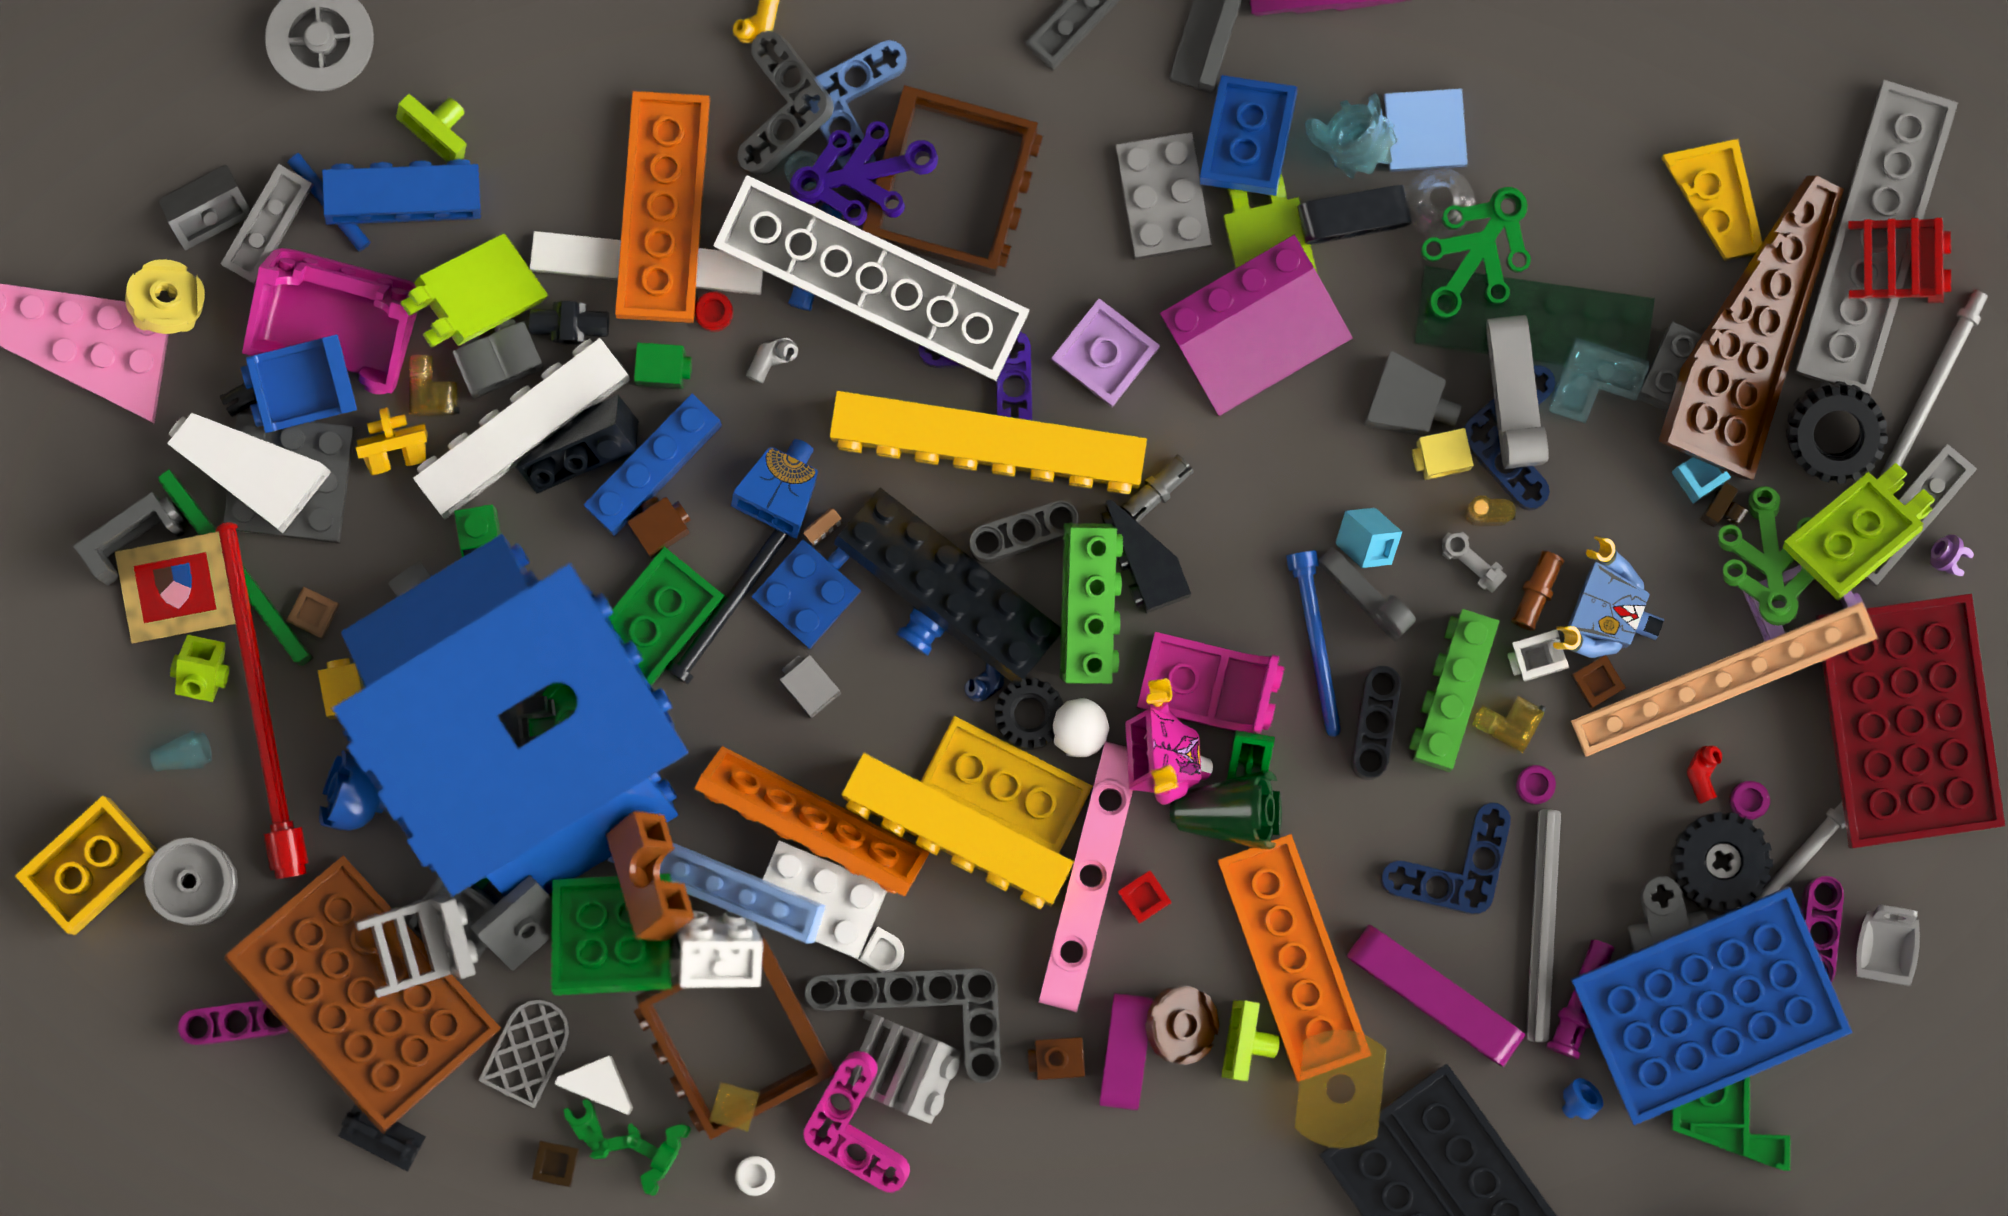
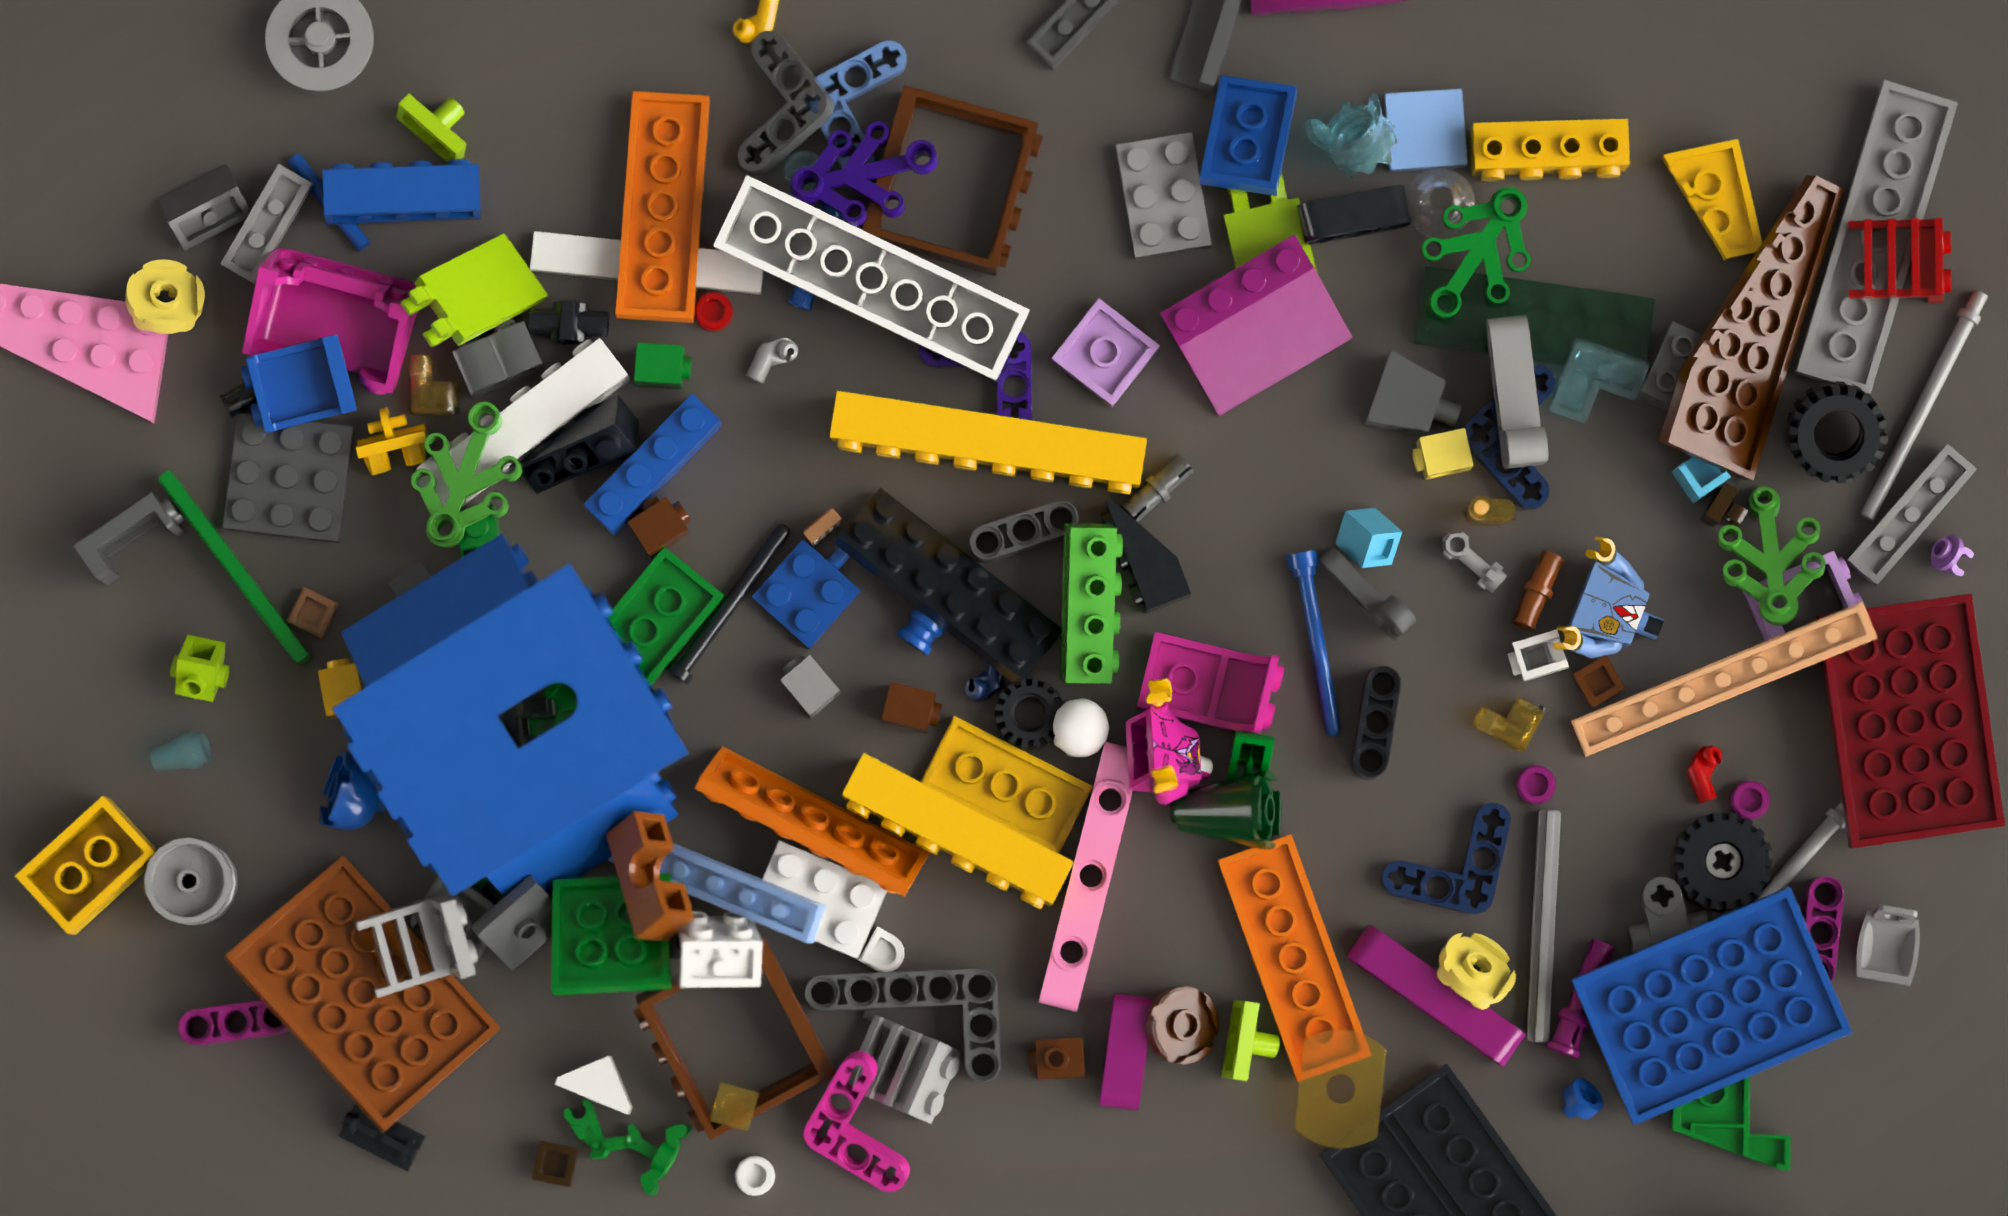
(201, 587): flag -> none
(255, 471): white slope -> none
(464, 482): none -> bright green plant
(520, 1066): light grey window -> none
(778, 488): blue torso -> none
(911, 708): none -> reddish brown brick
(1144, 897): red plate -> none
(1455, 690): bright green brick -> none
(1478, 987): none -> light yellow plate
(1549, 148): none -> yellow brick
(1858, 531): lime tile -> none

